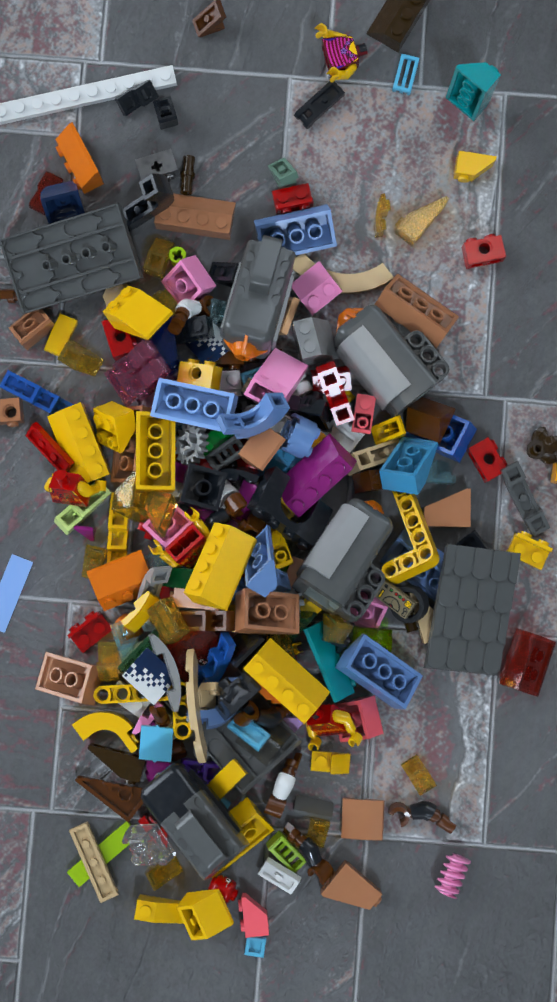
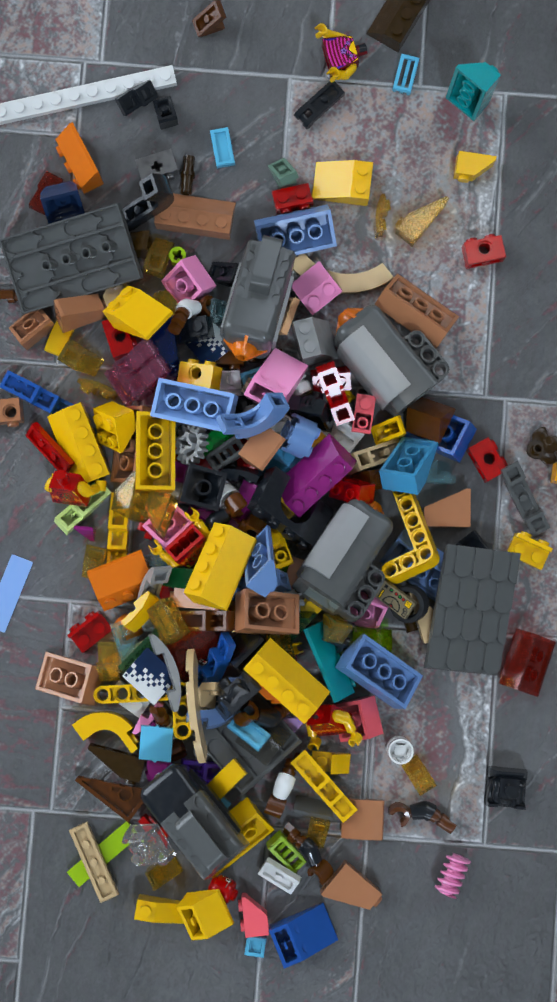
(78, 311): none -> nougat slope
(90, 386): none -> clear yellow slope
(142, 242): none -> dark brown slope
(222, 147): none -> medium azure tile
(302, 934): none -> blue slope
(324, 786): none -> yellow slope
(343, 182): none -> yellow slope
(351, 488): none -> red brick
(399, 750): none -> white wheel
(506, 787): none -> black brick

